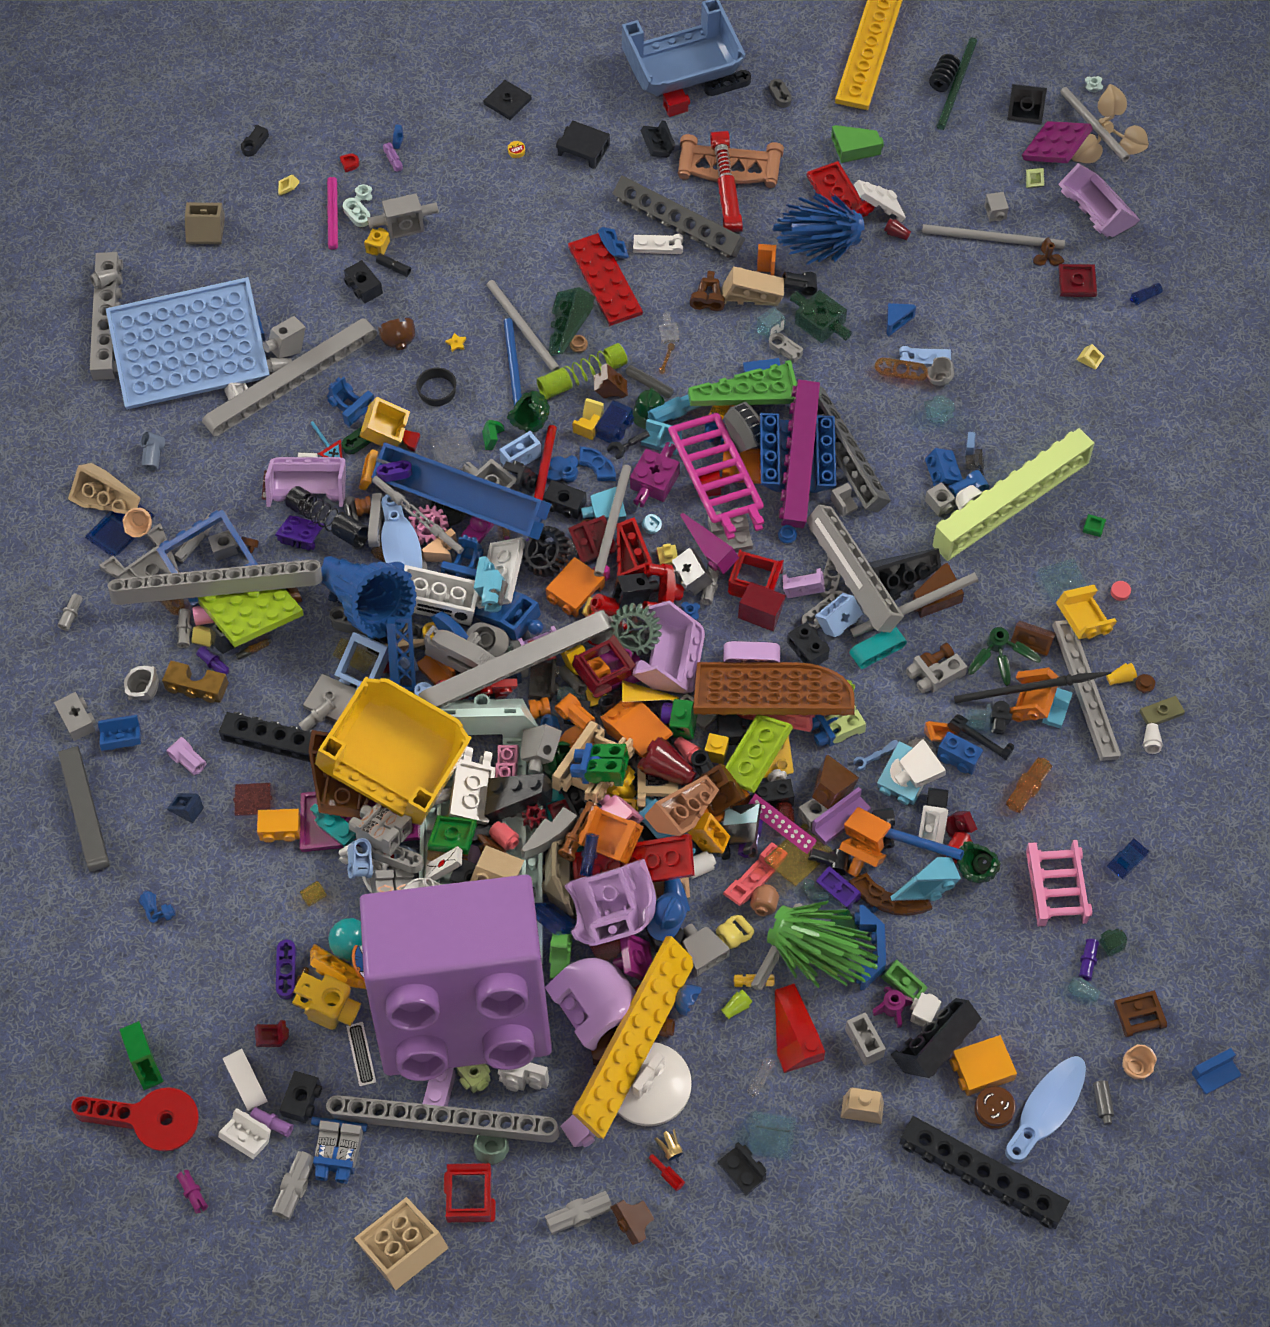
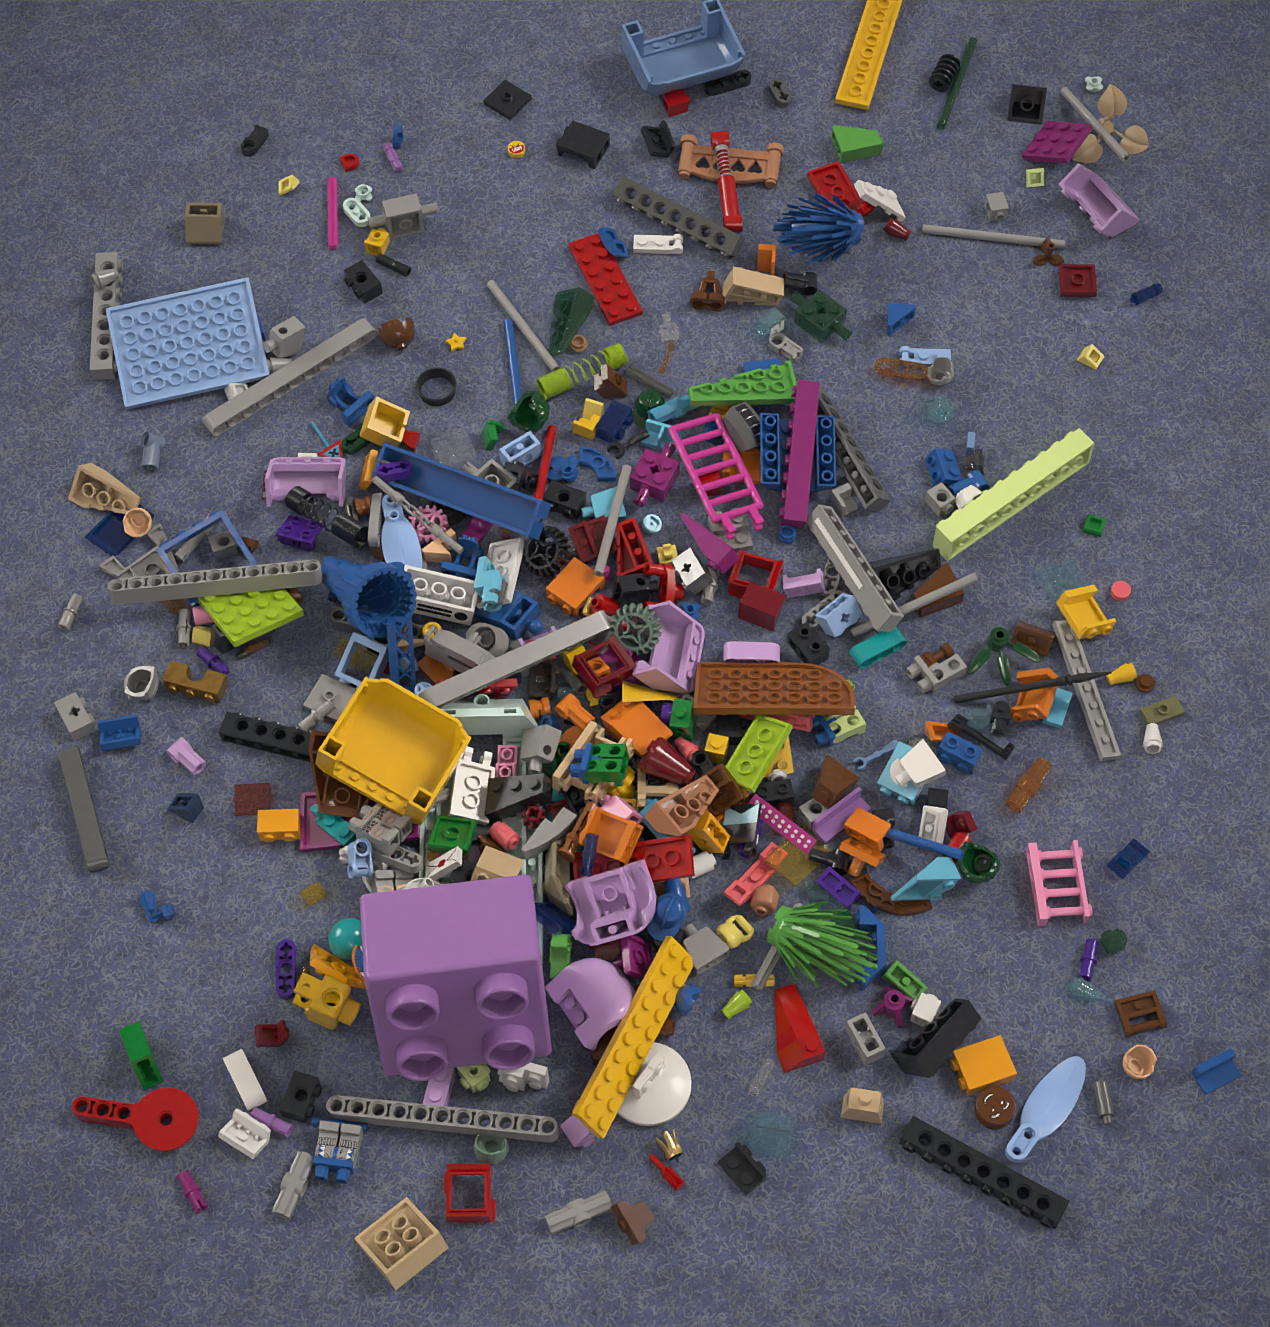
(361, 1054): sticker -> none
(446, 622): blue slope -> none

